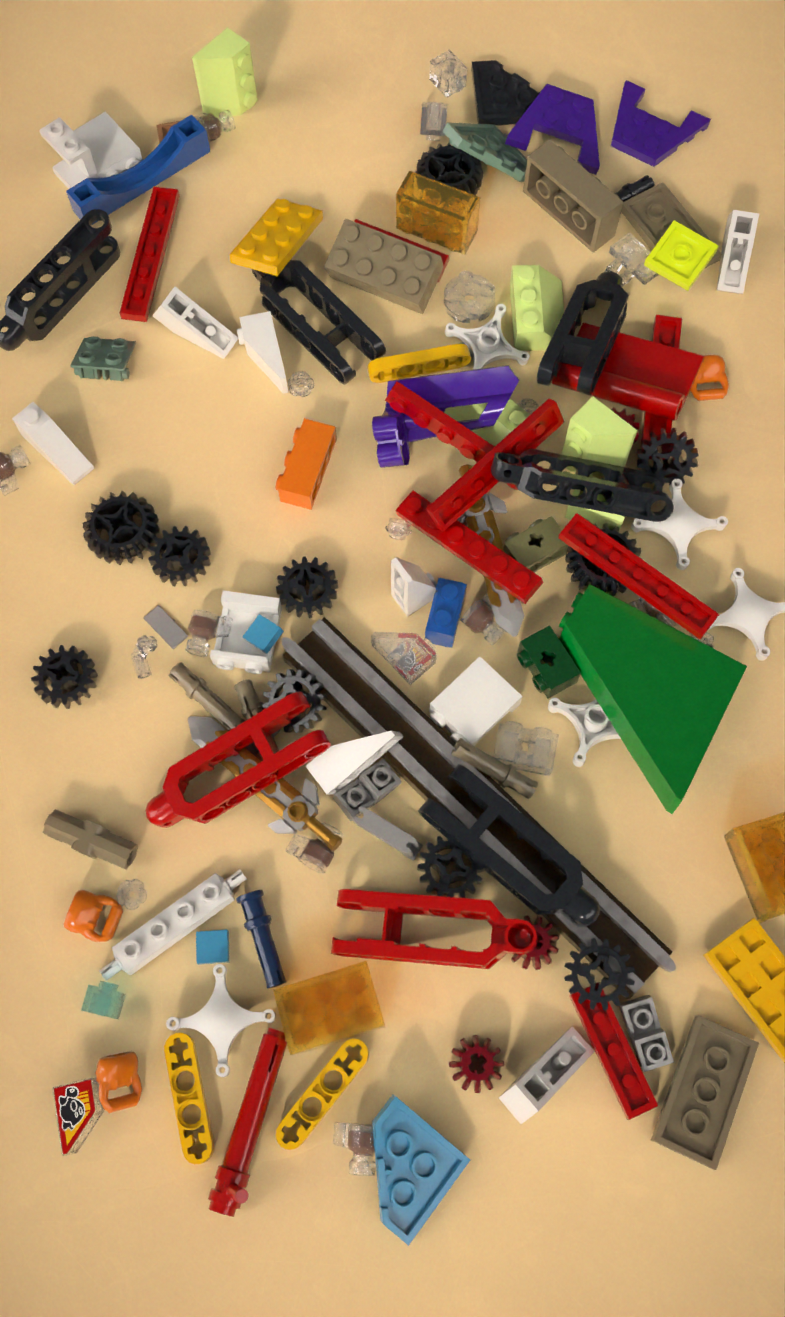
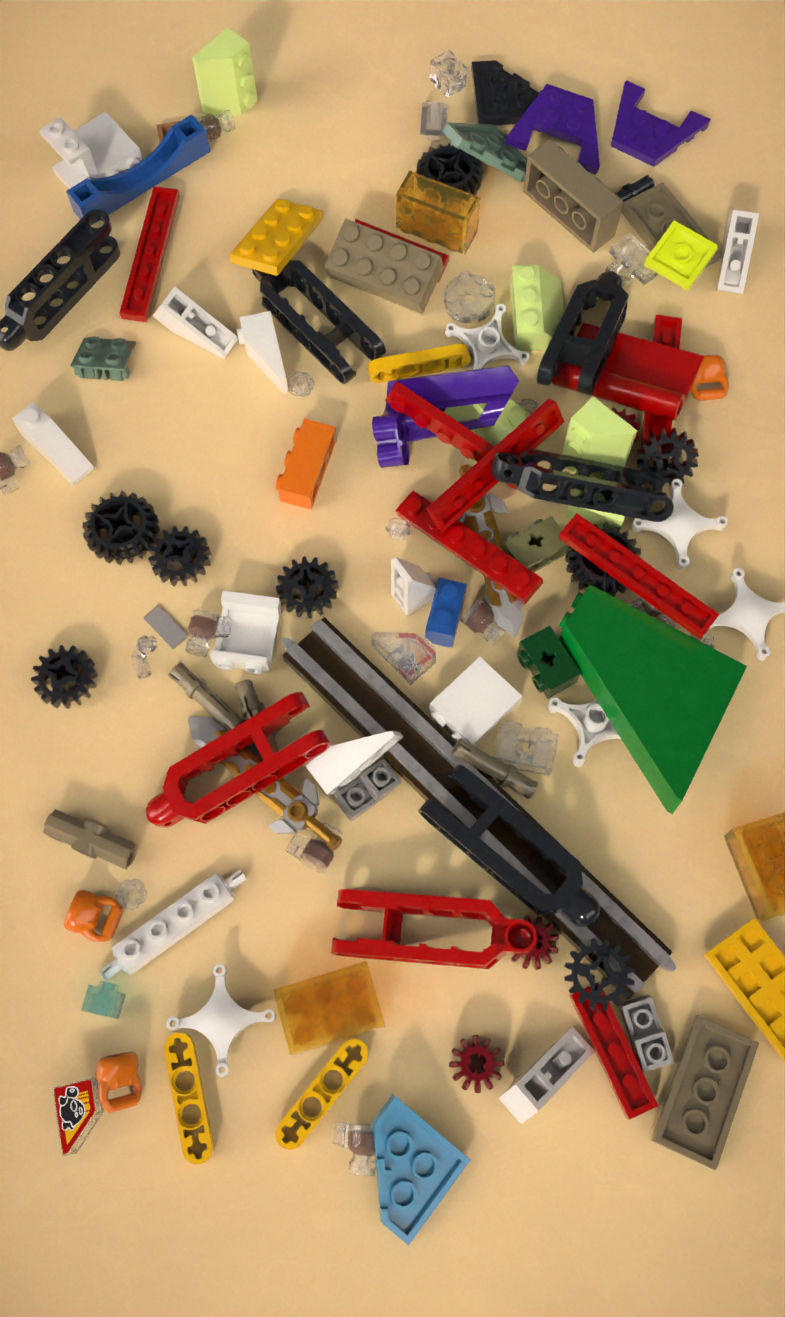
(212, 947): dark azure tile -> none
(233, 1173): red cylinder -> none
(258, 923): dark blue pin -> none
(263, 634): dark azure tile -> none
(291, 684): black gear -> none
(388, 833): light grey piece -> none
(437, 863): black gear -> none

